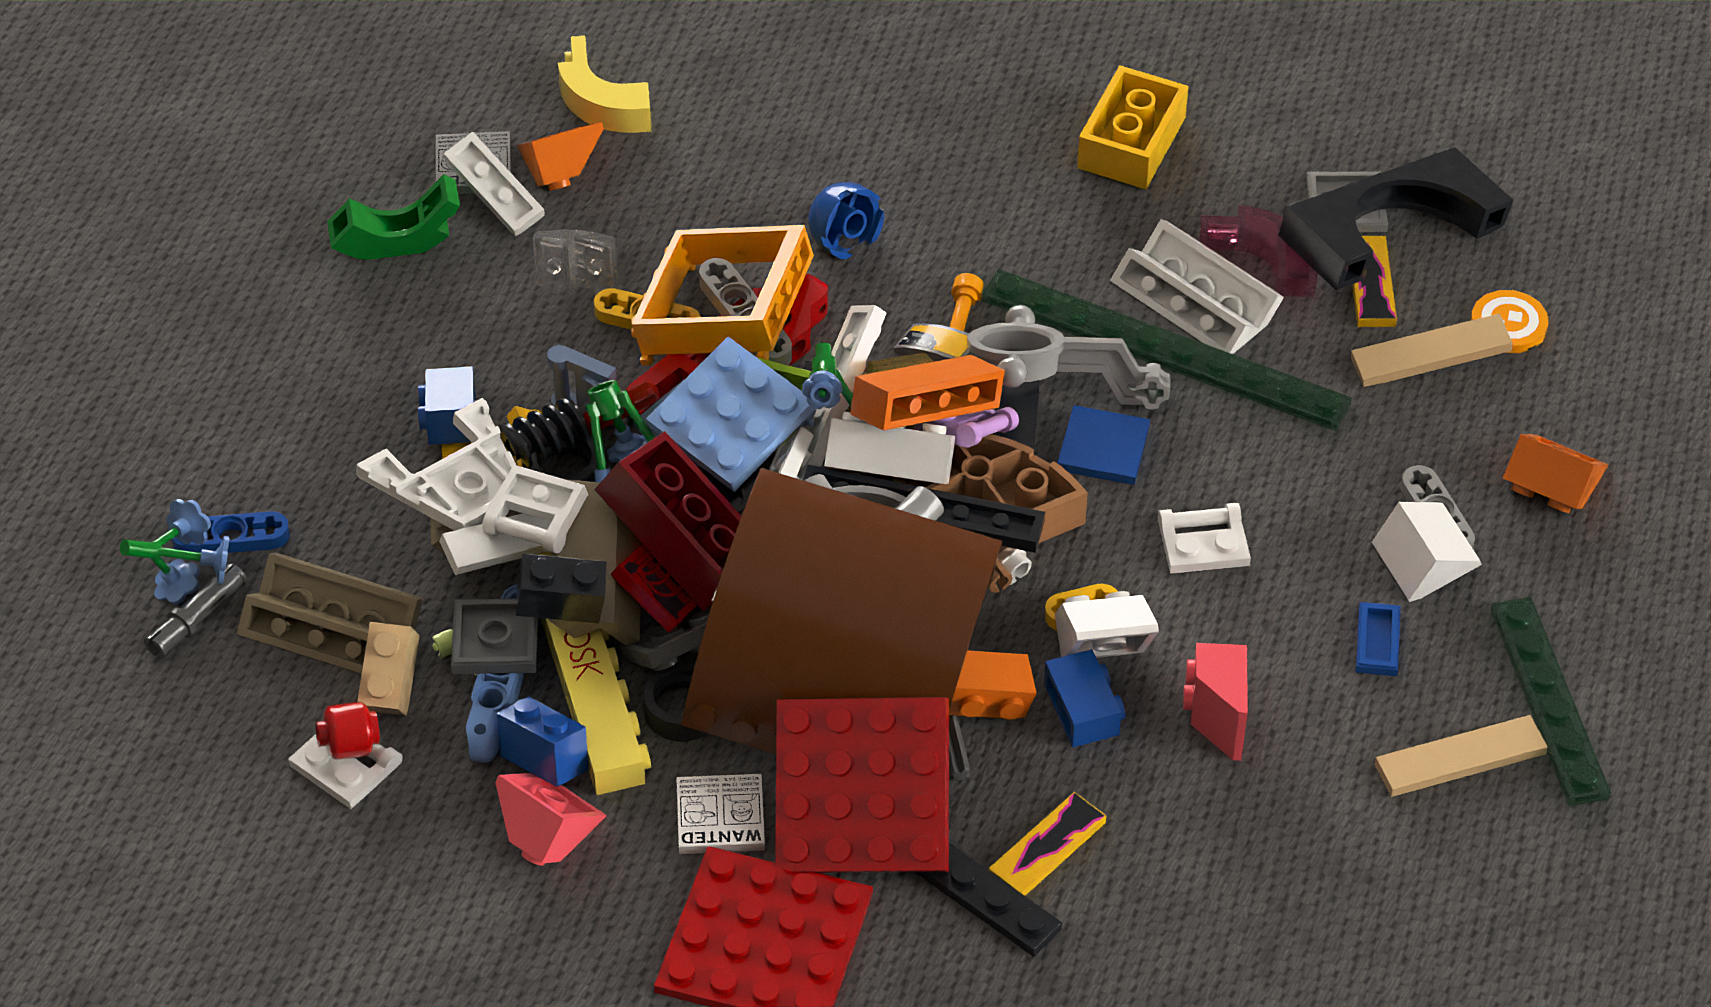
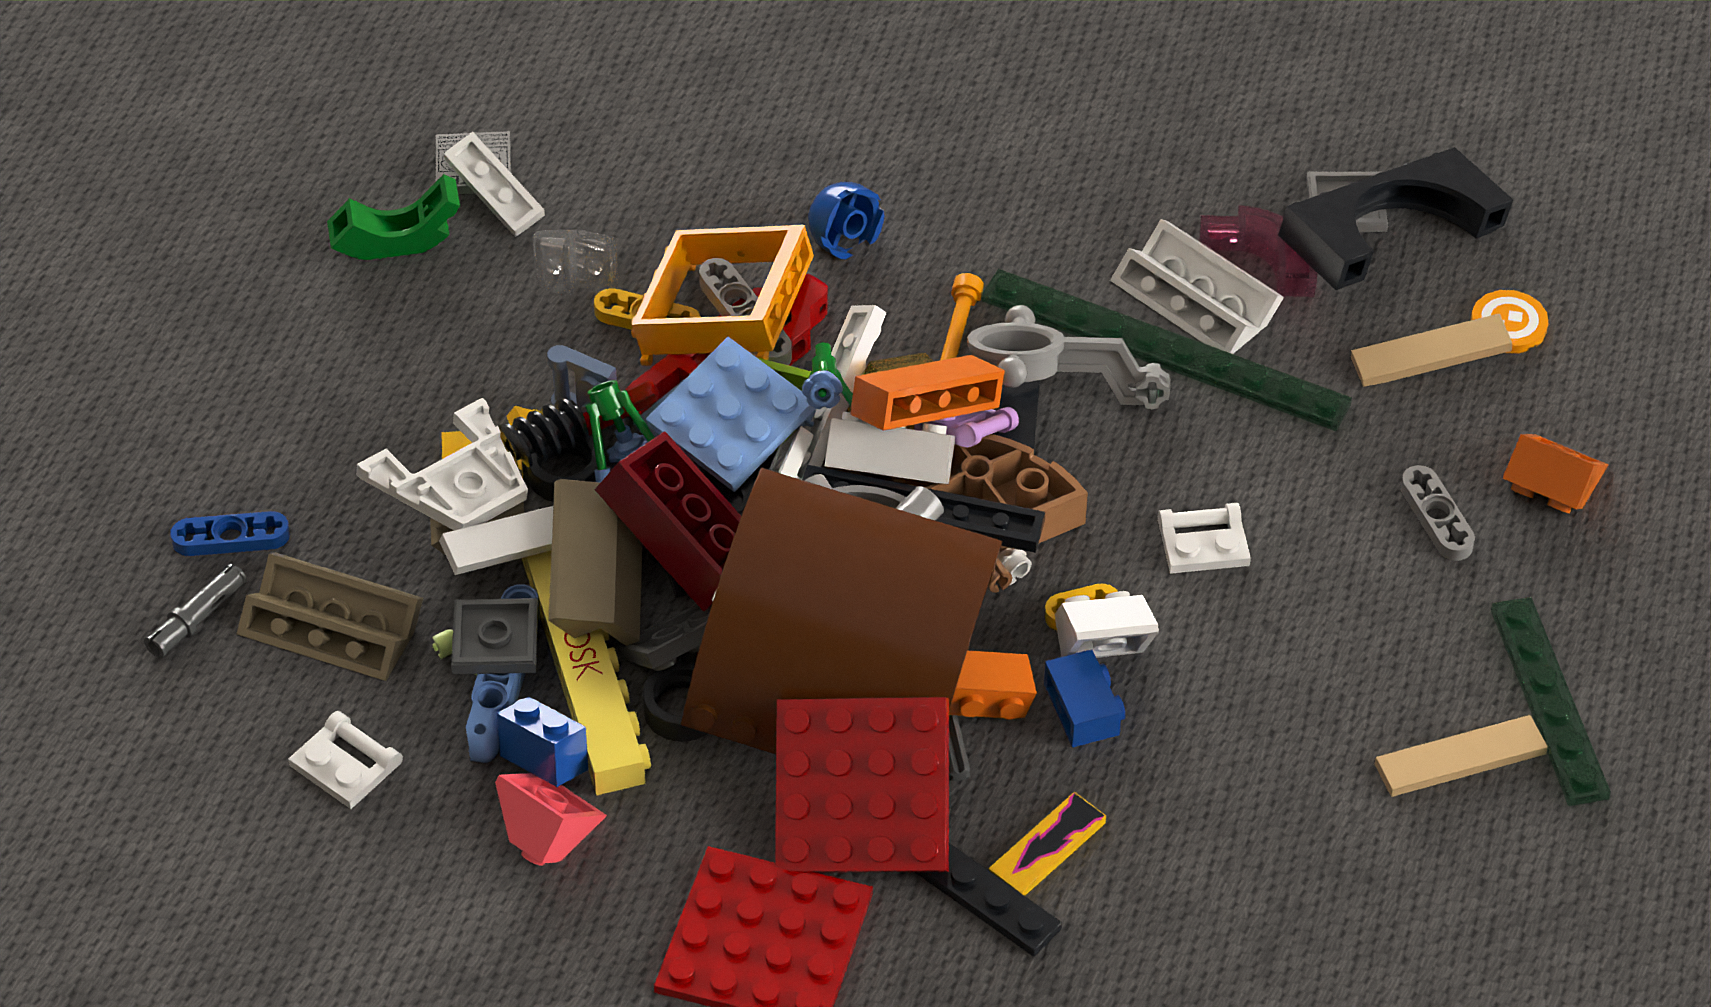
(180, 578): medium blue plant -> none
(348, 730): red head -> none
(388, 668): tan brick -> none
(444, 394): brick -> none
(536, 496): white plate -> none
(560, 155): orange slope -> none
(561, 588): black brick -> none
(595, 100): light yellow arch -> none
(654, 588): red tile -> none
(720, 813): white tile -> none
(935, 340): slope -> none
(1104, 444): blue tile -> none
(1132, 127): yellow brick -> none
(1218, 695): coral slope -> none
(1375, 294): tile -> none
(1378, 639): blue tile -> none
(1423, 548): white slope -> none

